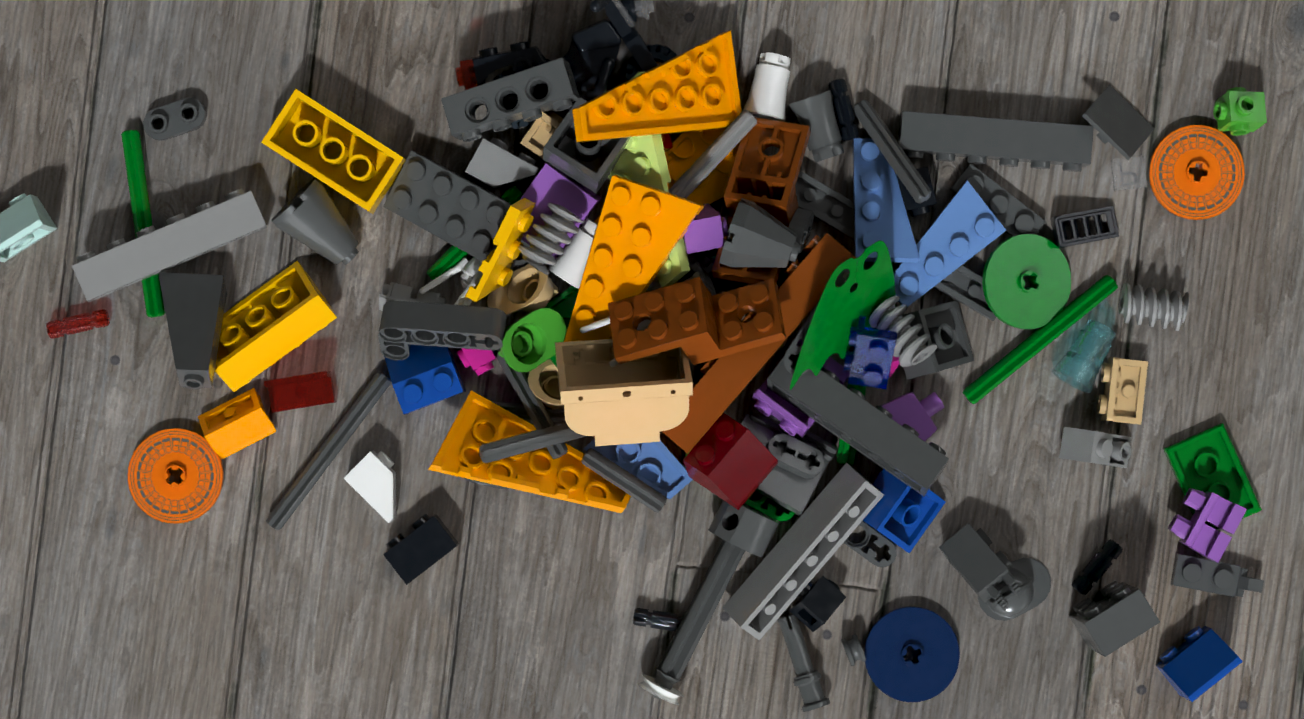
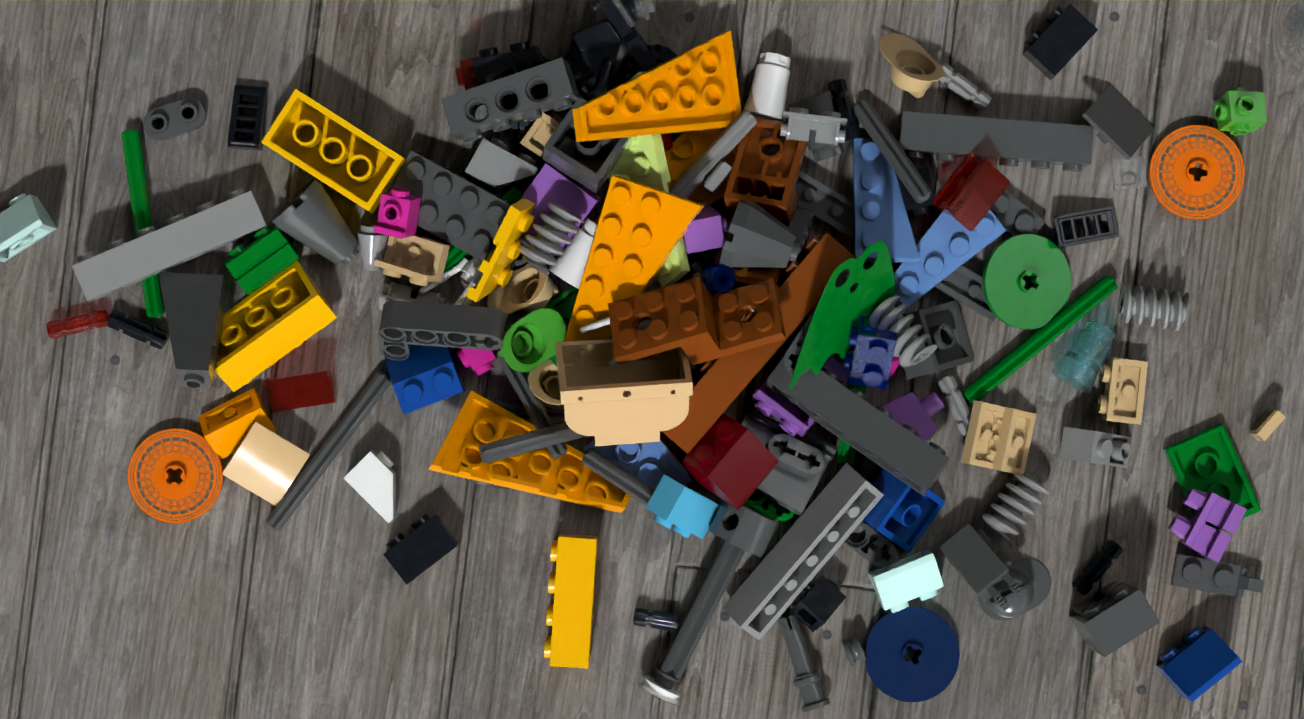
(137, 329): none -> black axle
(259, 118): none -> black slope
(262, 259): none -> green brick
(266, 463): none -> tan slope
(371, 246): none -> light grey cone
(407, 211): none -> dark pink brick
(414, 257): none -> tan bracket
(573, 600): none -> yellow brick
(683, 507): none -> medium azure brick
(717, 177): none -> light grey tile
(719, 278): none -> clear blue bush
(801, 122): none -> light grey hinge
(907, 580): none -> light aqua slope
(910, 64): none -> tan piece
(955, 402): none -> light grey axle
(965, 88): none -> light grey axle
(971, 191): none -> clear red panel
(998, 437): none -> tan slope
(1014, 505): none -> light grey piece
(1060, 41): none -> black brick
(1267, 425): none -> tan tile

